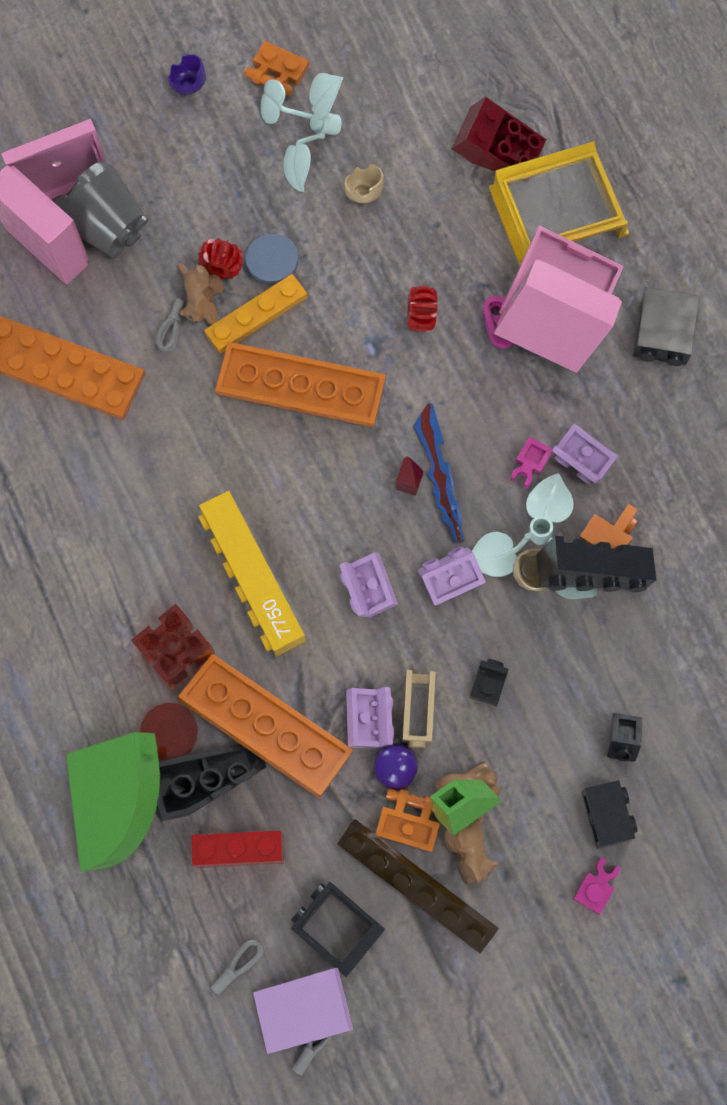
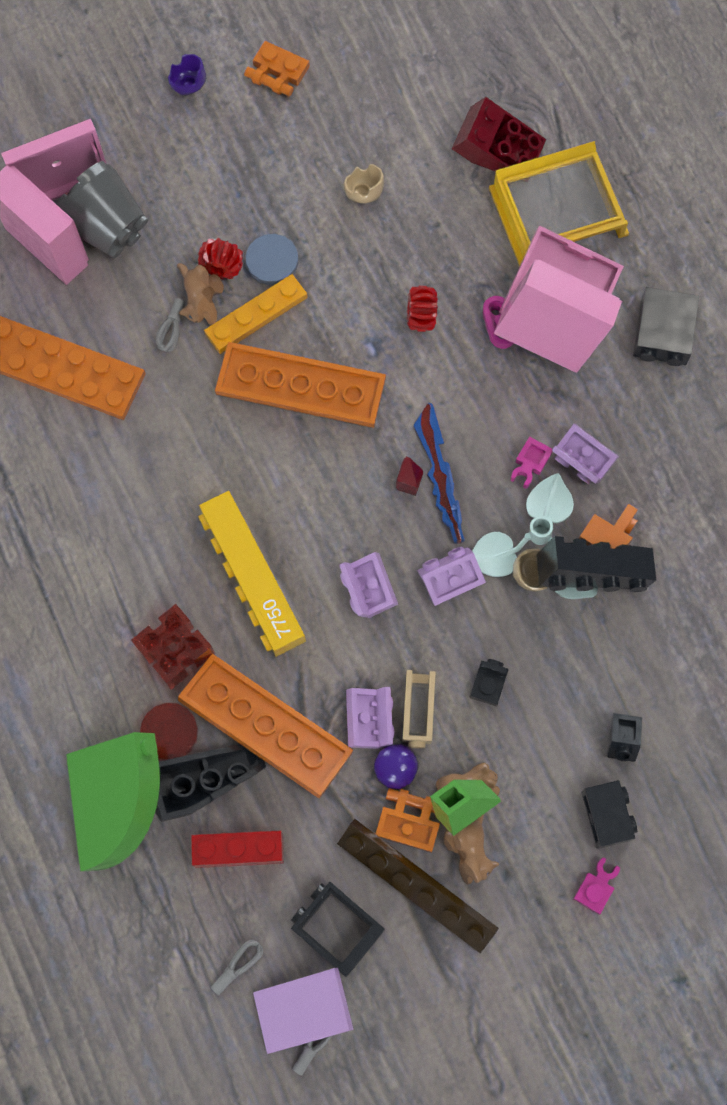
(322, 96): light aqua plant -> none

